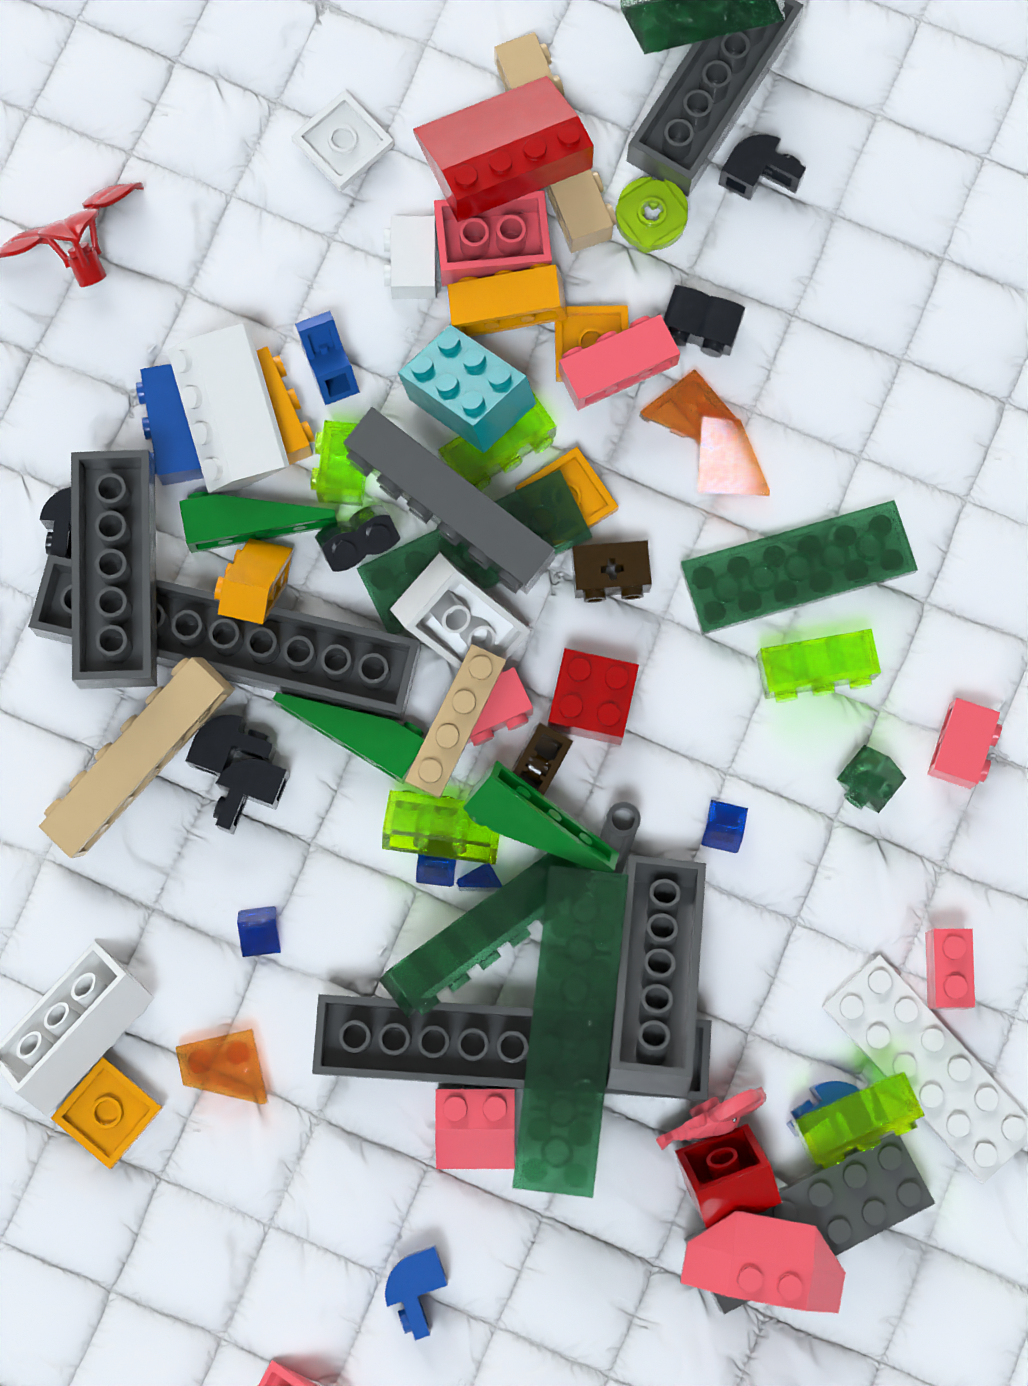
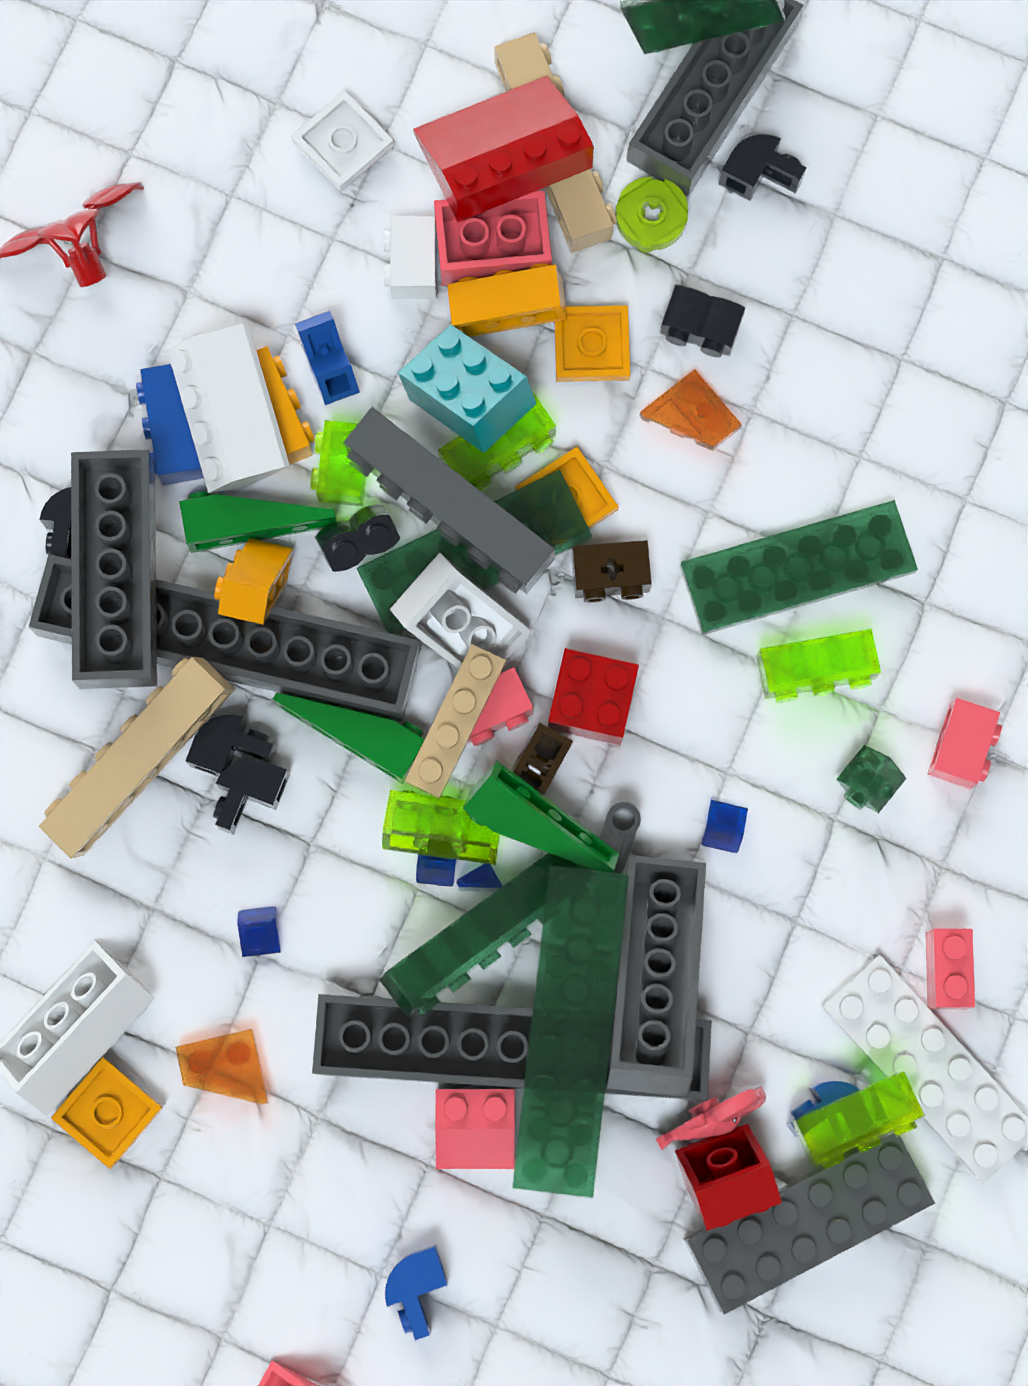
(618, 361): coral brick -> none
(728, 459): wing -> none
(765, 1263): coral wedge -> none

